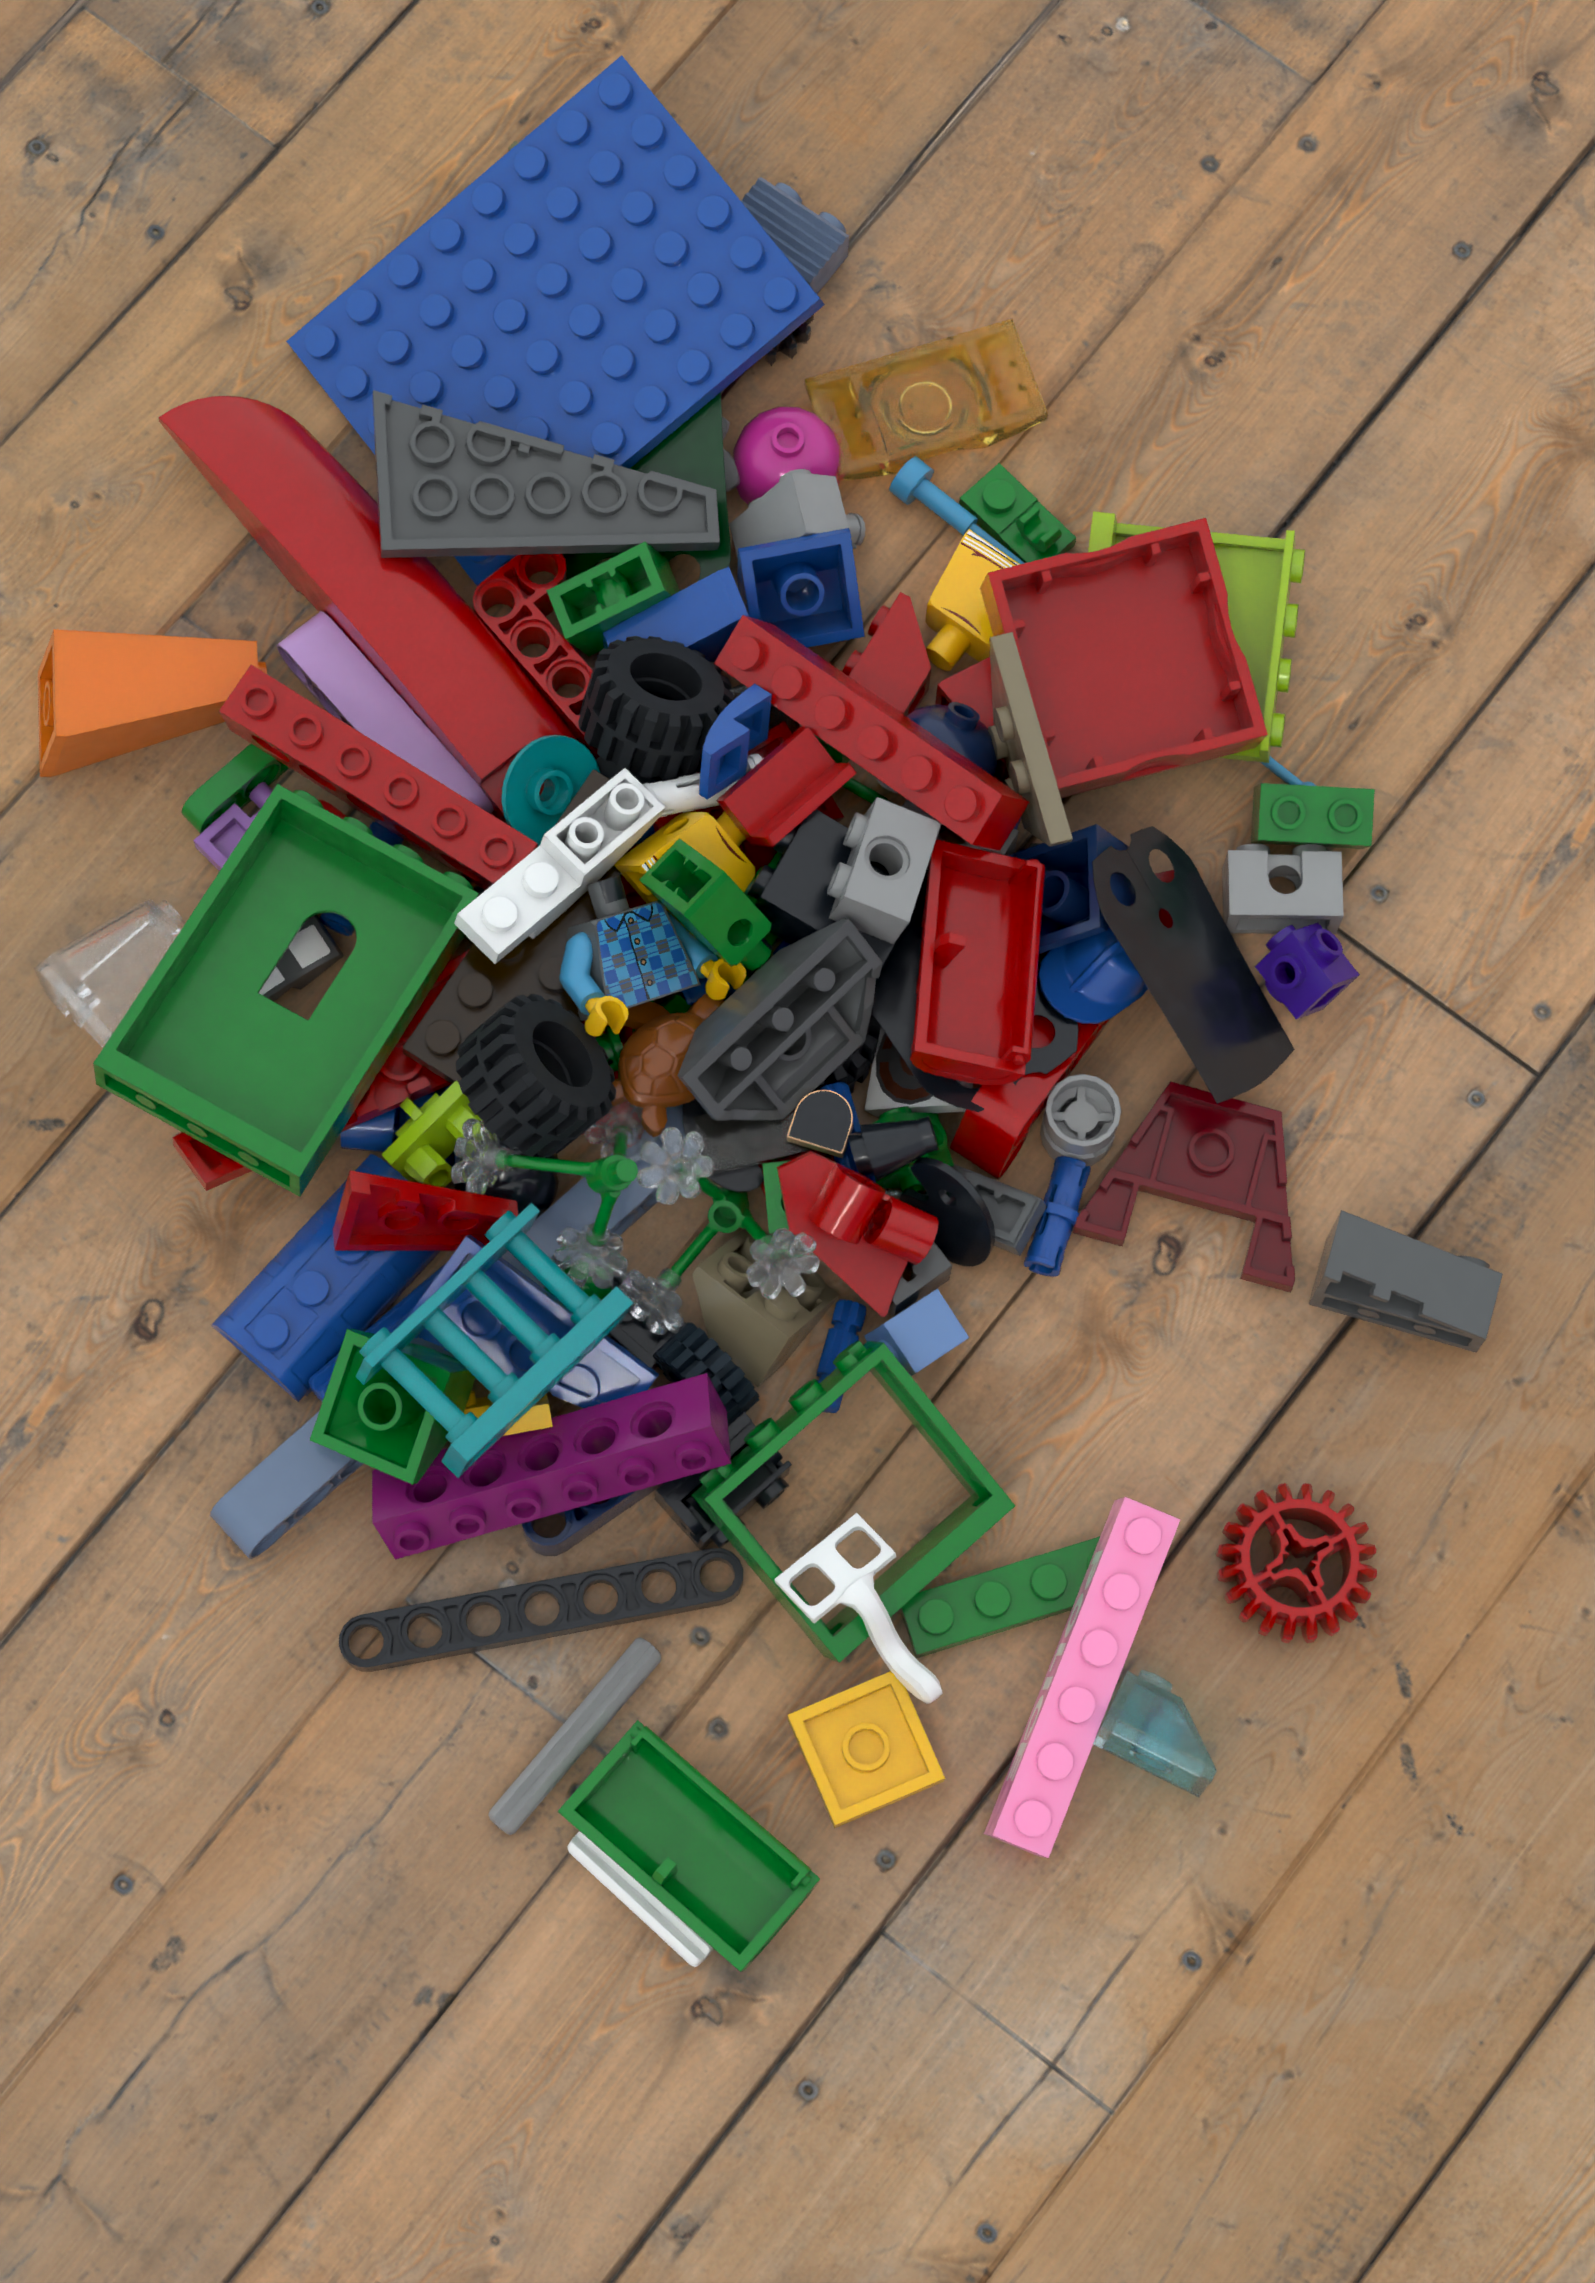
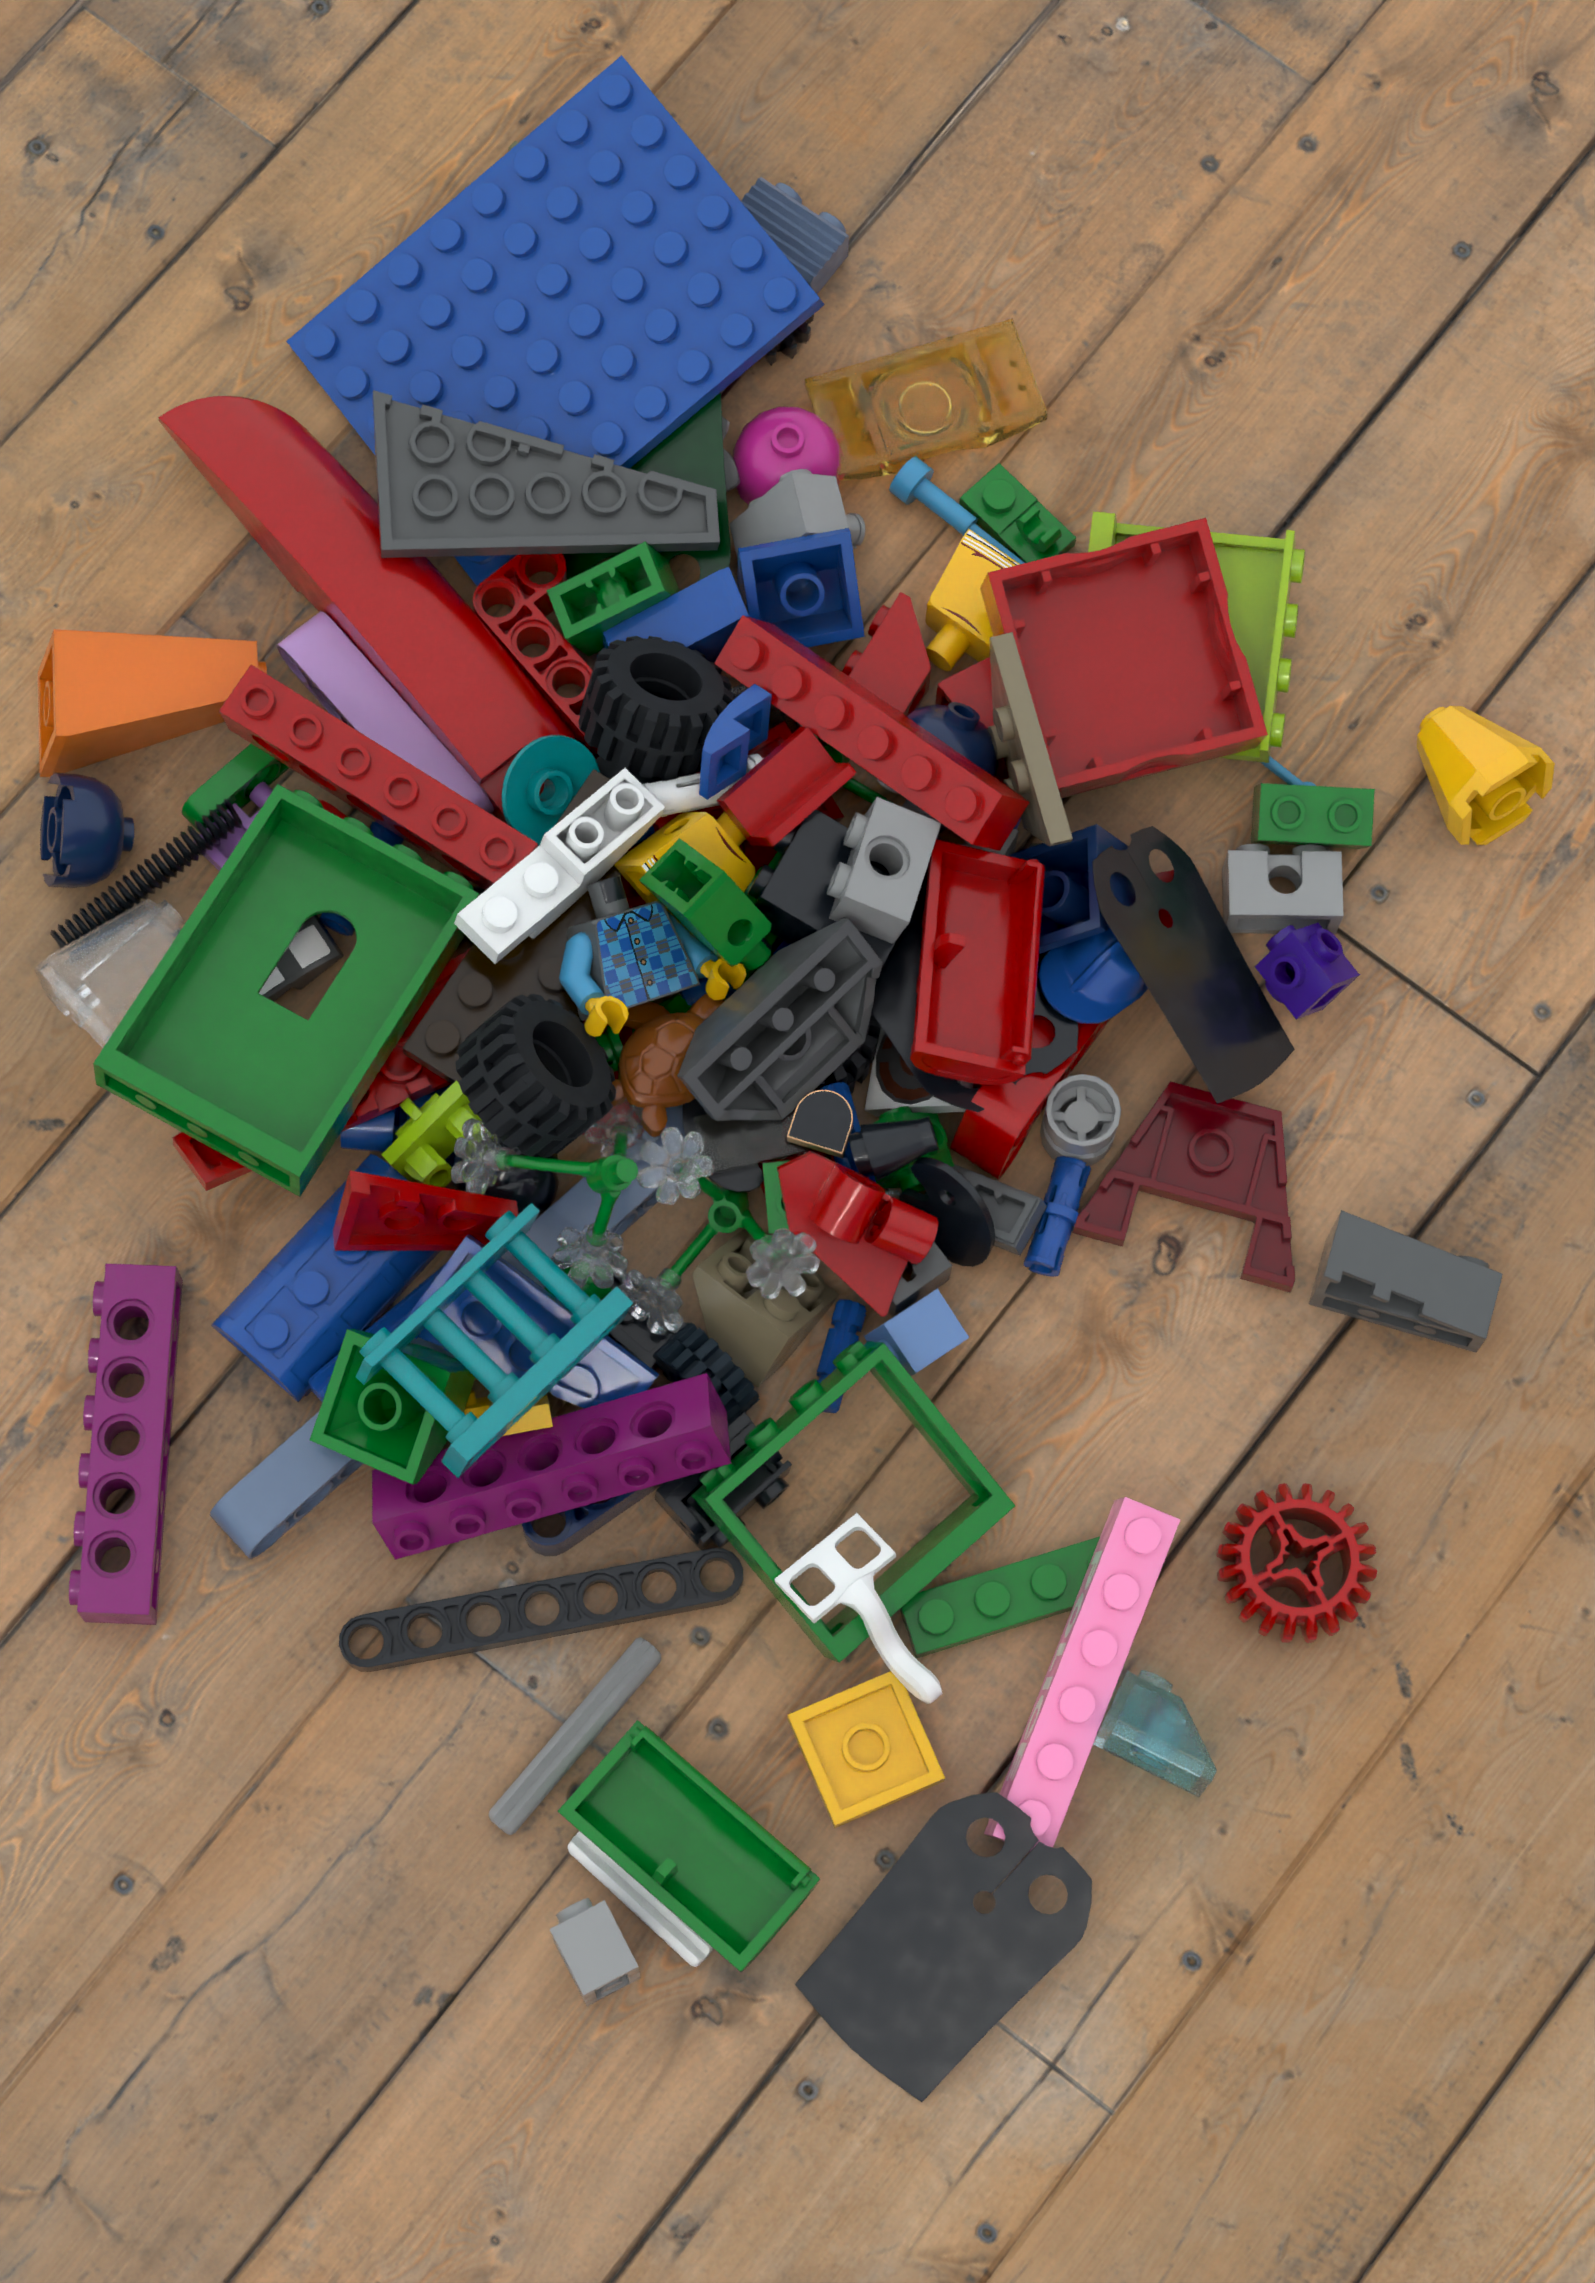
(83, 831): none -> dark blue cylinder
(134, 1591): none -> magenta brick
(203, 844): none -> black piece
(594, 1950): none -> light grey brick
(926, 1972): none -> black piece
(1480, 773): none -> yellow cone

